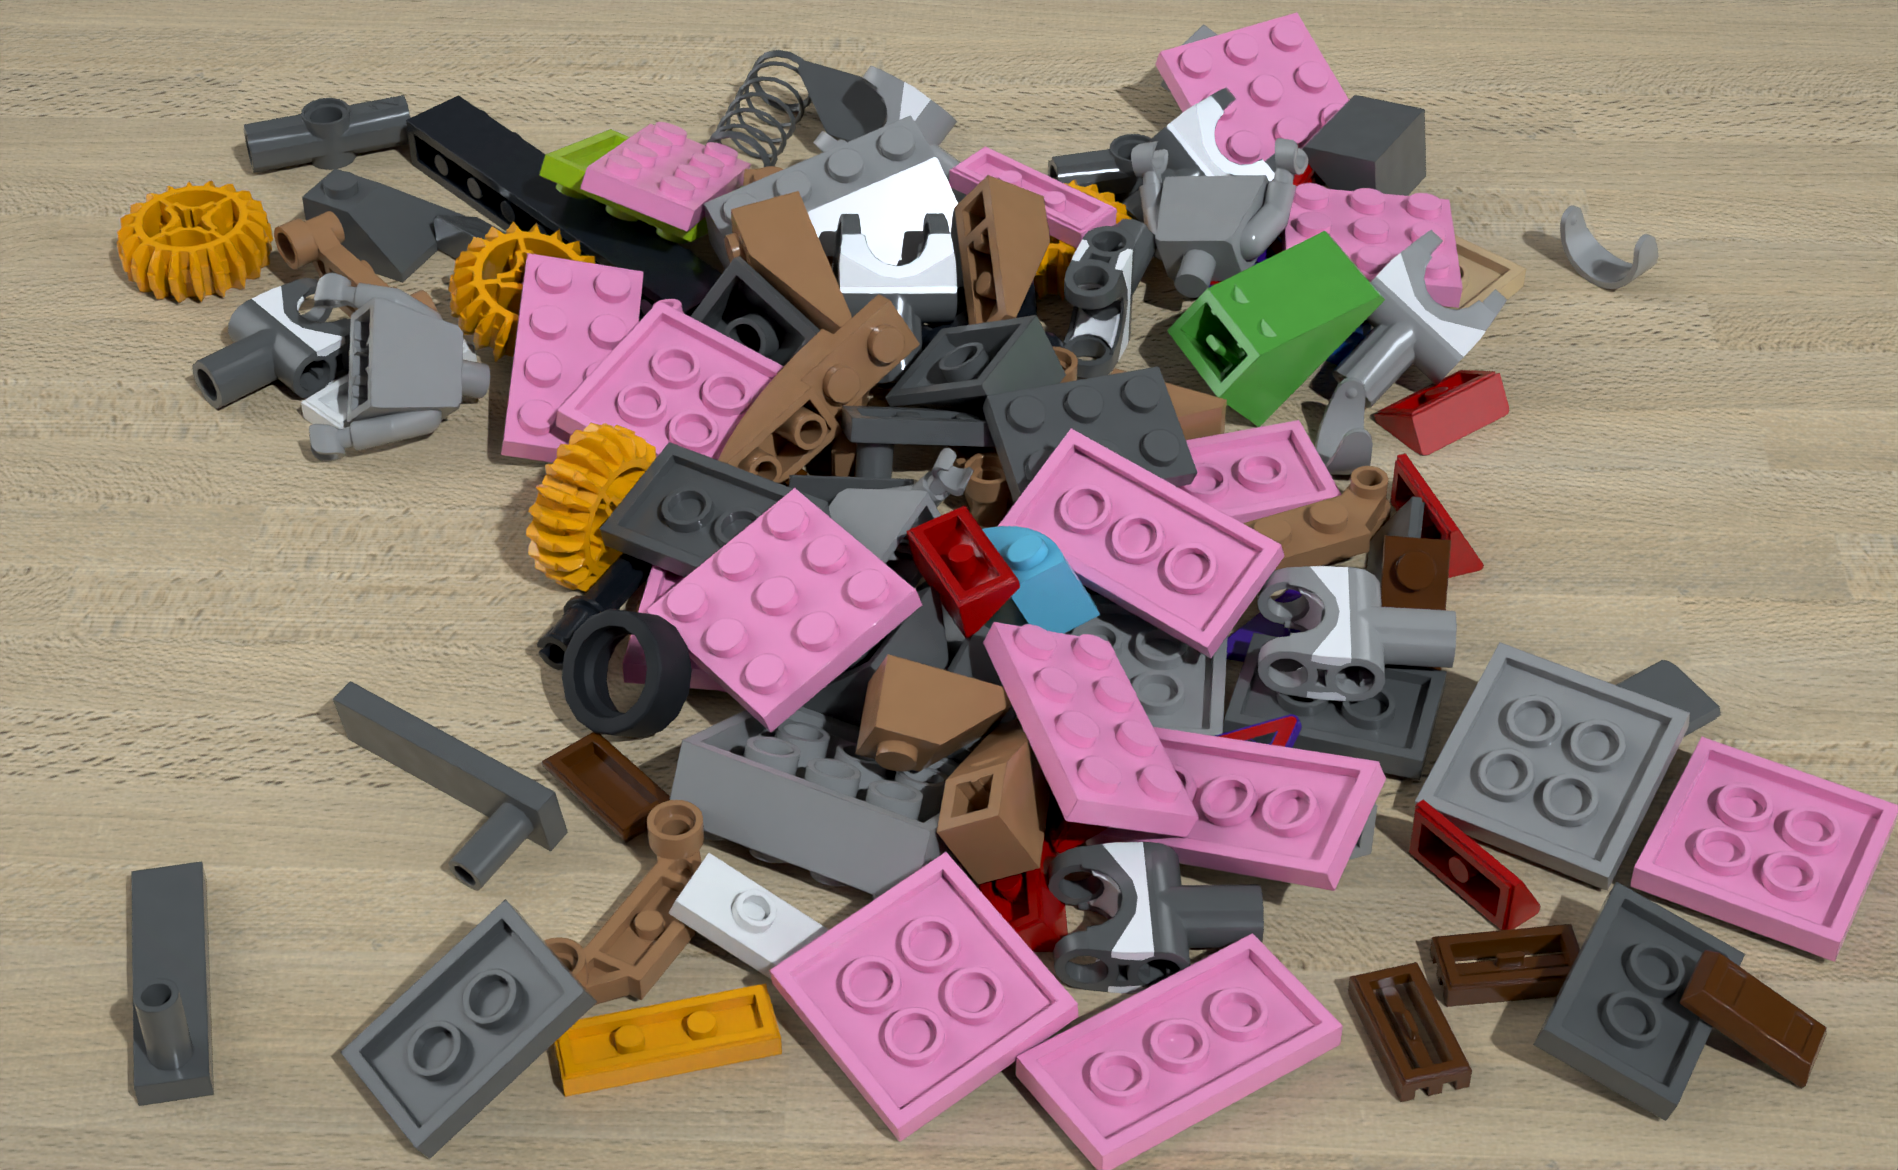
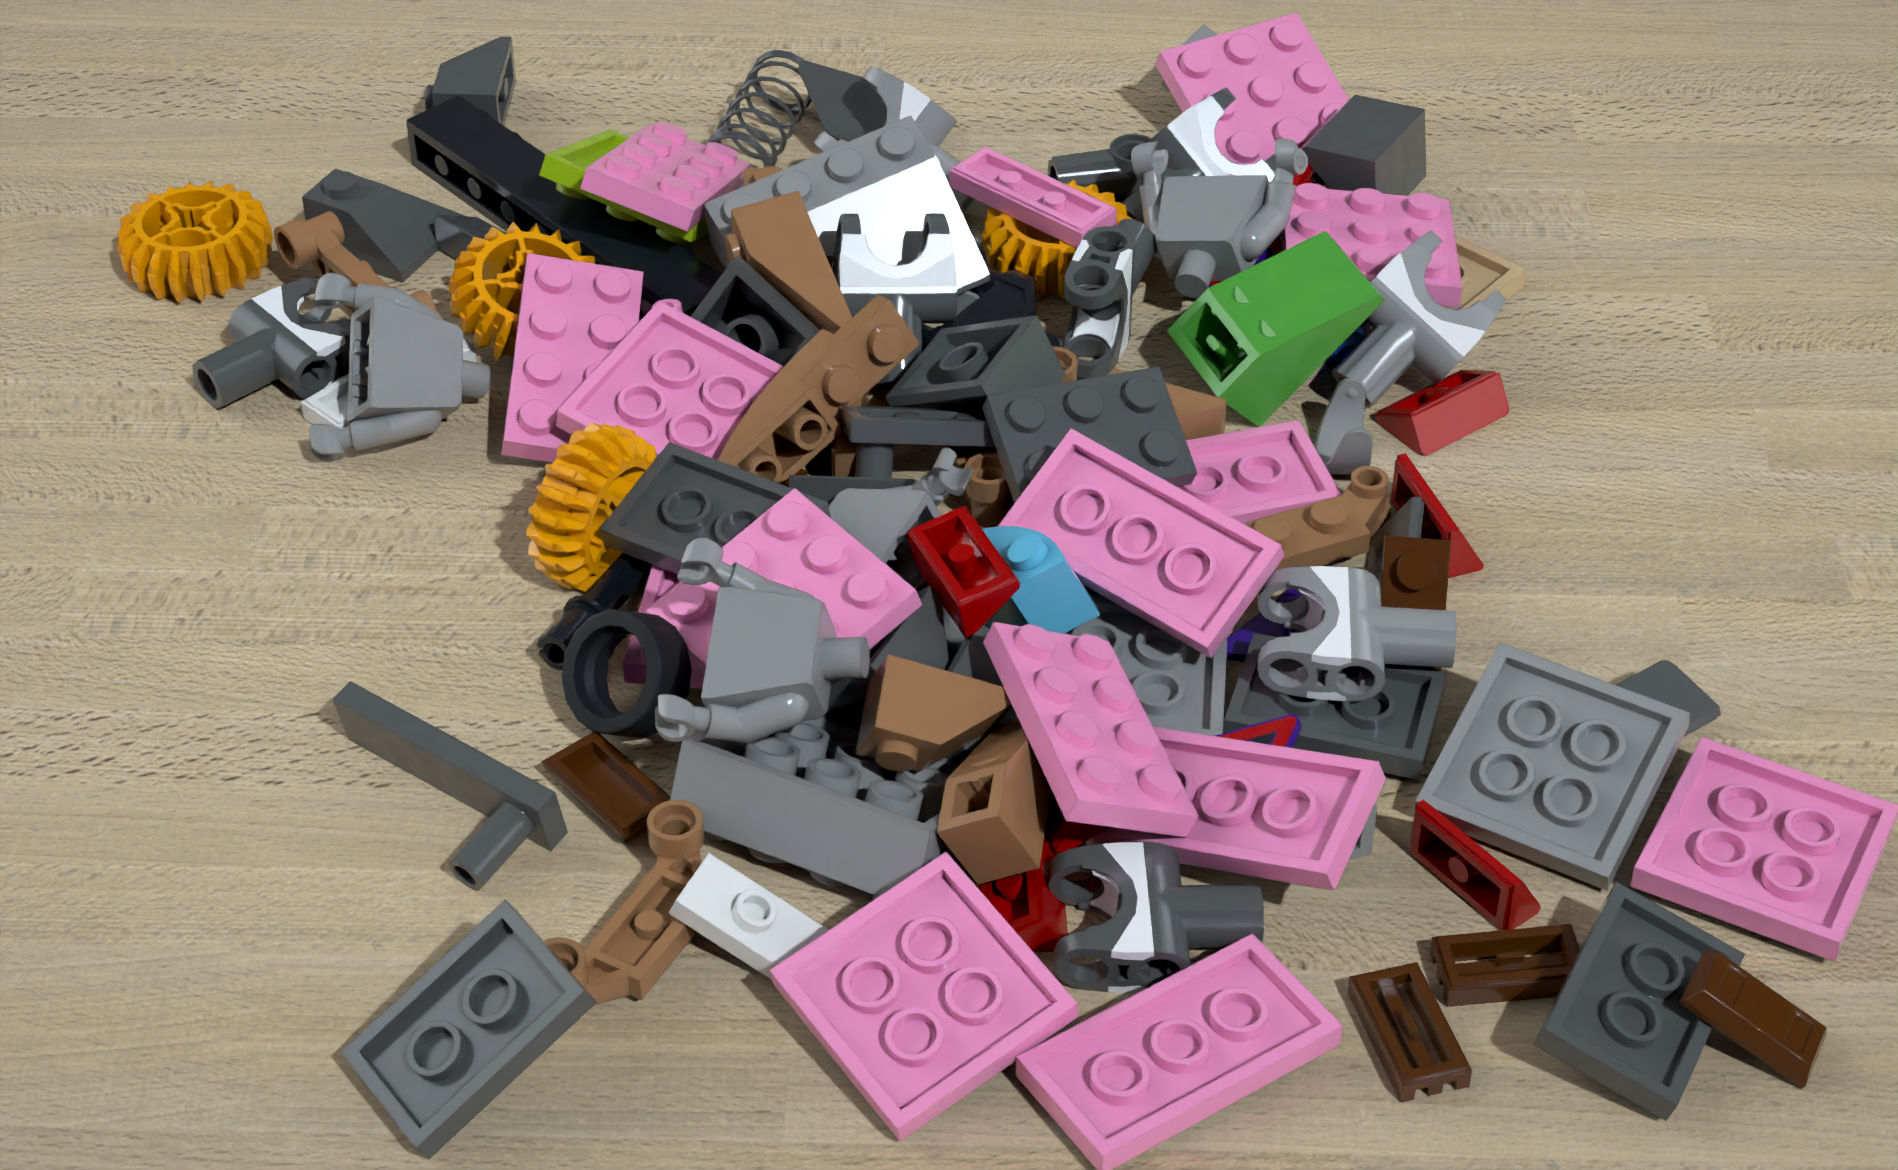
(171, 984): dark grey piece -> none
(327, 133): dark grey piece -> none
(480, 77): none -> dark grey slope
(667, 1039): light orange tile -> none
(765, 657): none -> light grey torso
(1000, 247): medium nougat slope -> none
(1597, 263): light grey helmet -> none

